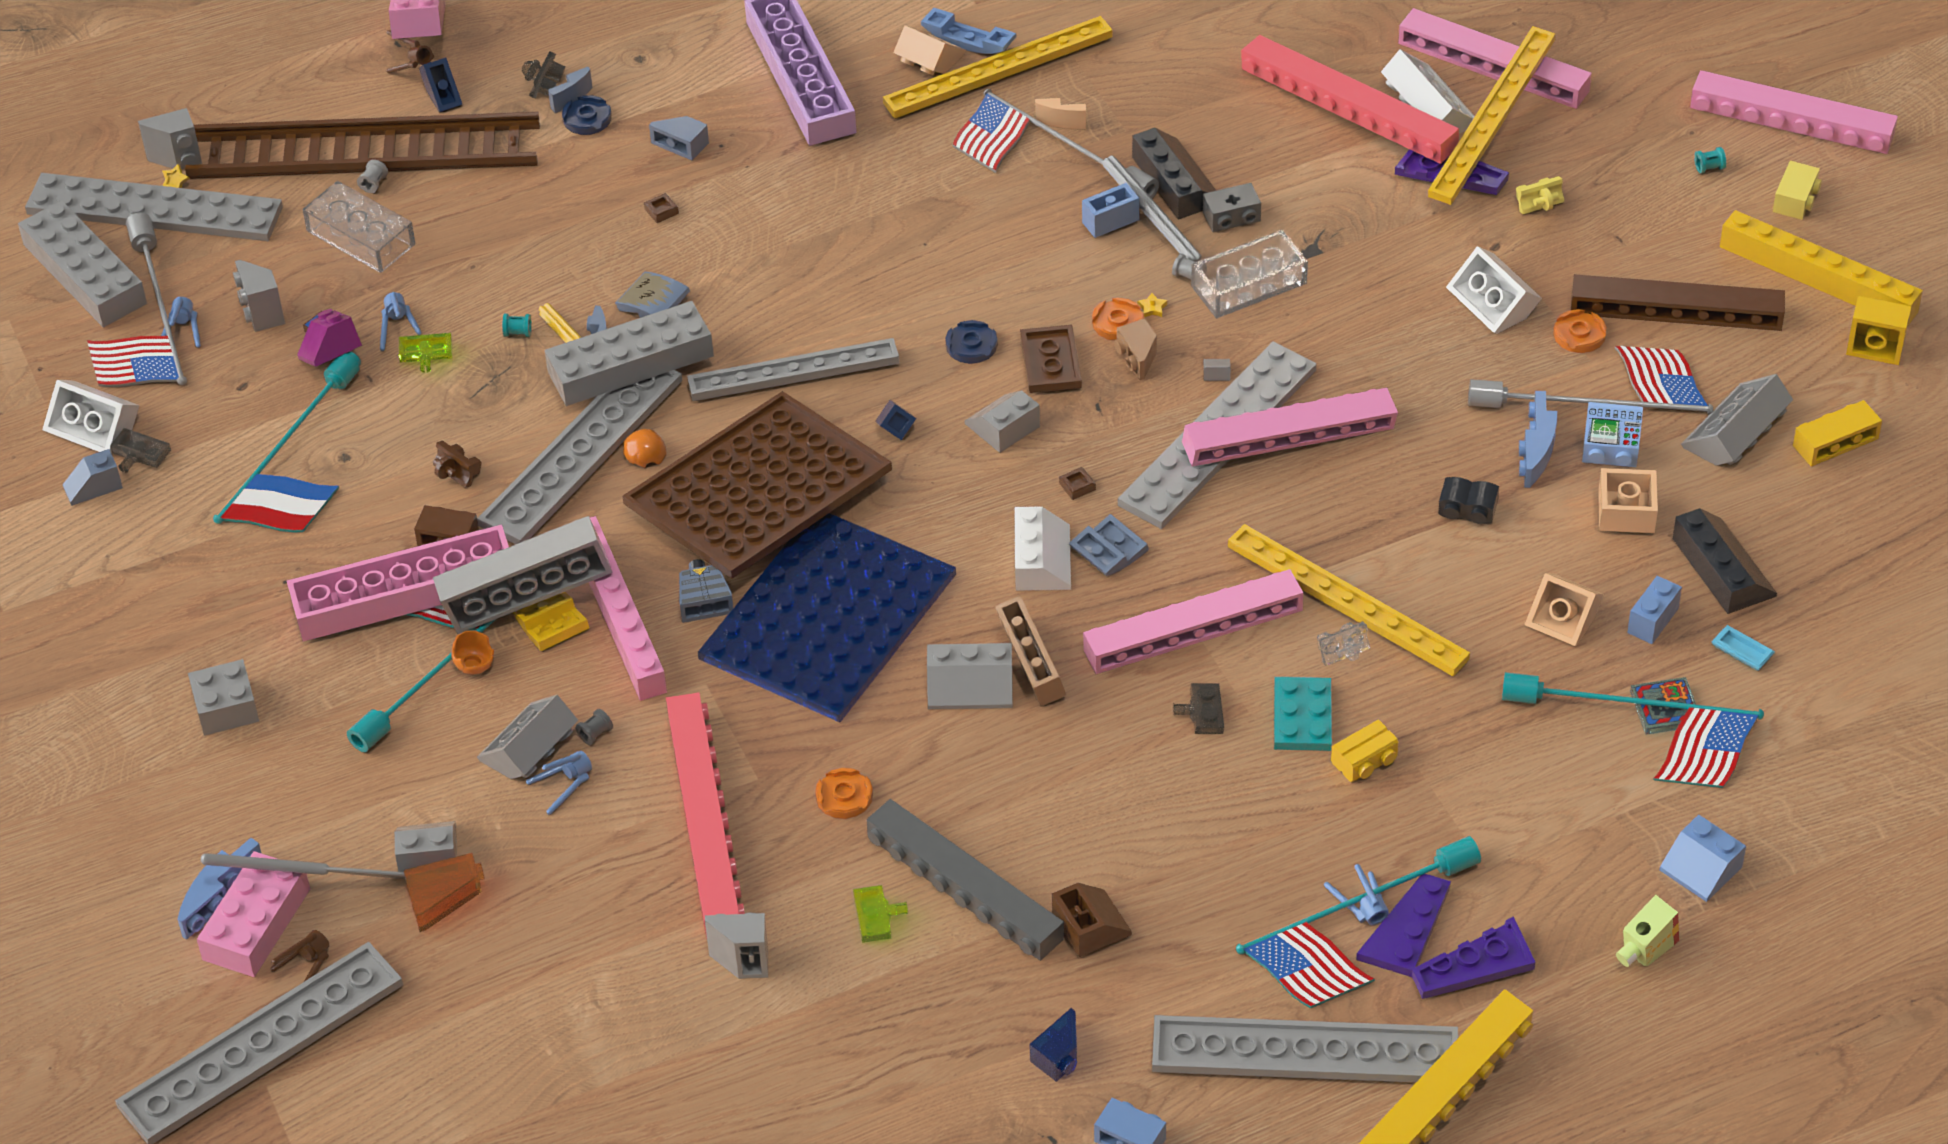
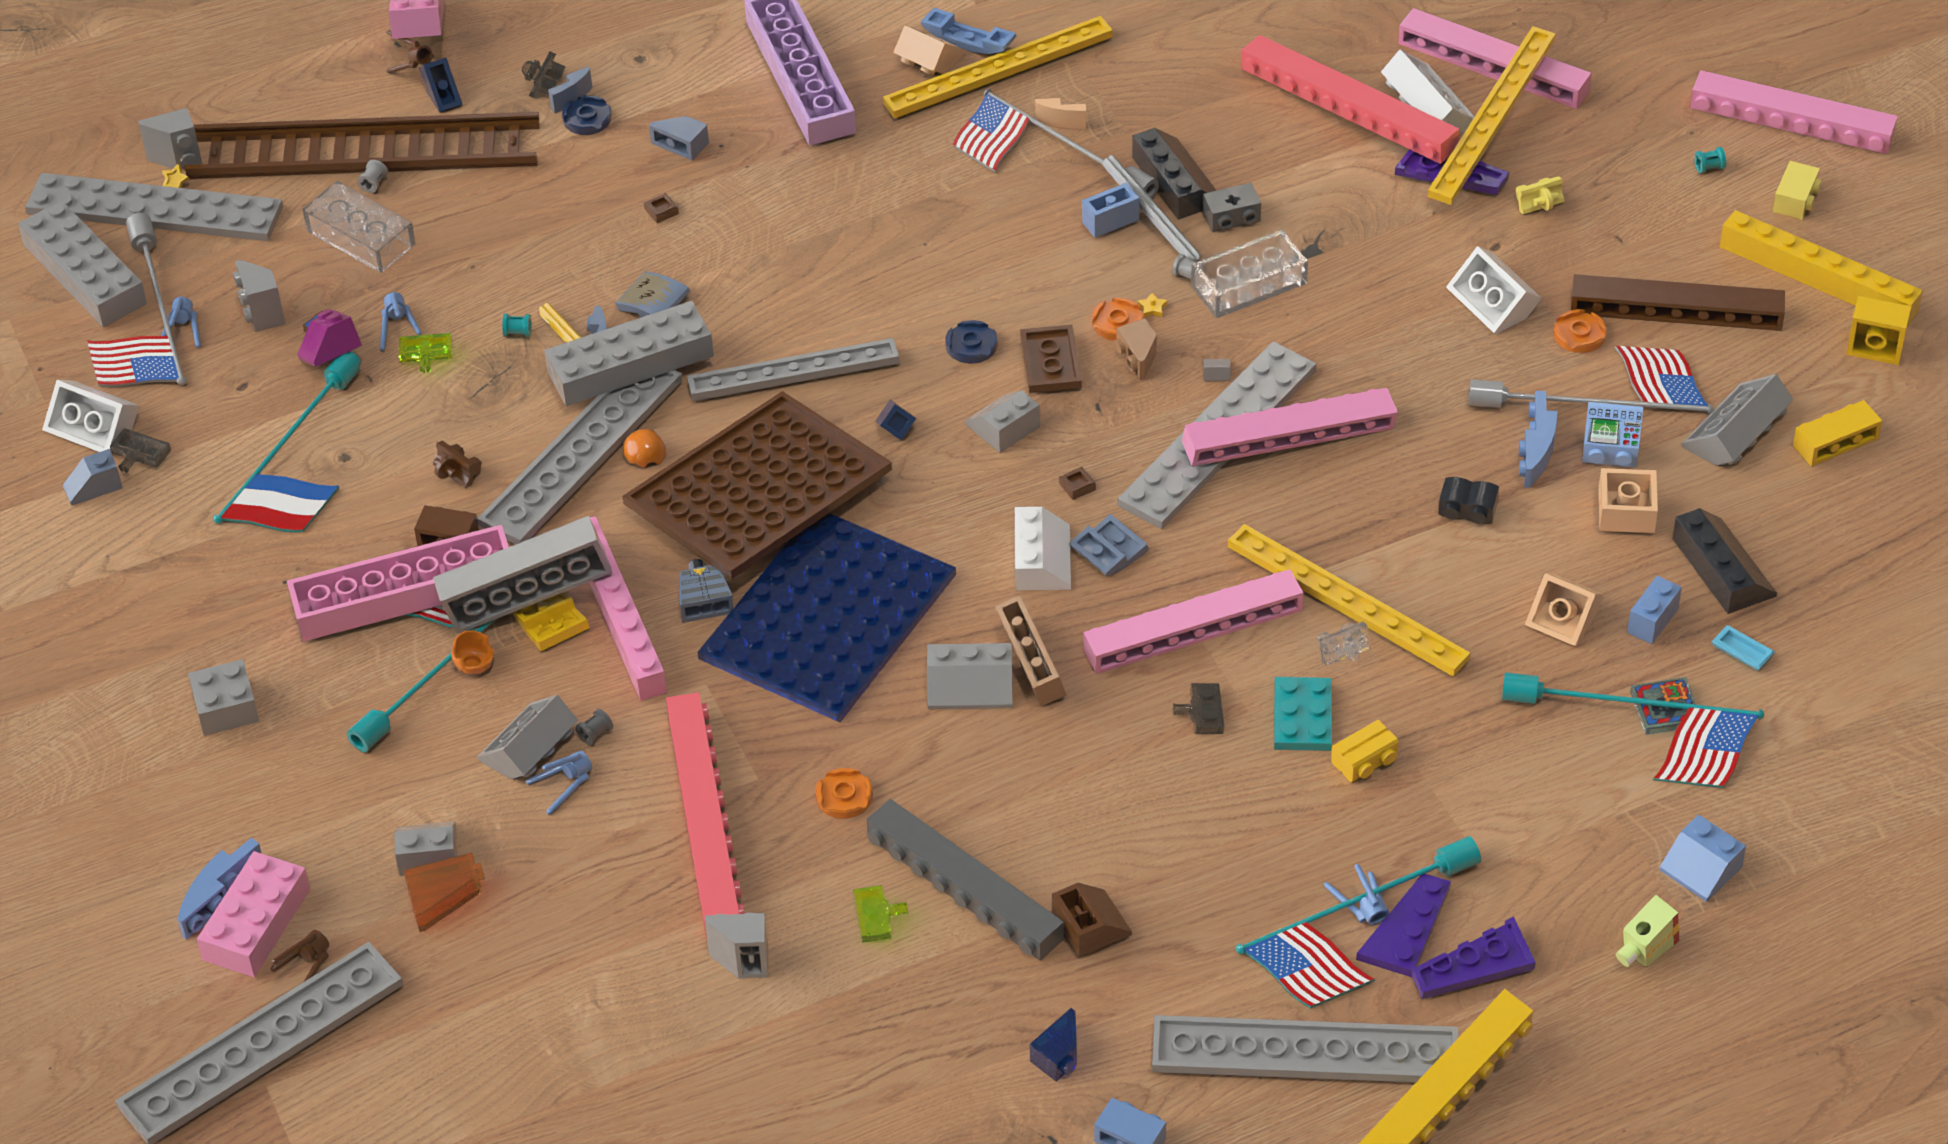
(290, 866): light grey piece -> none

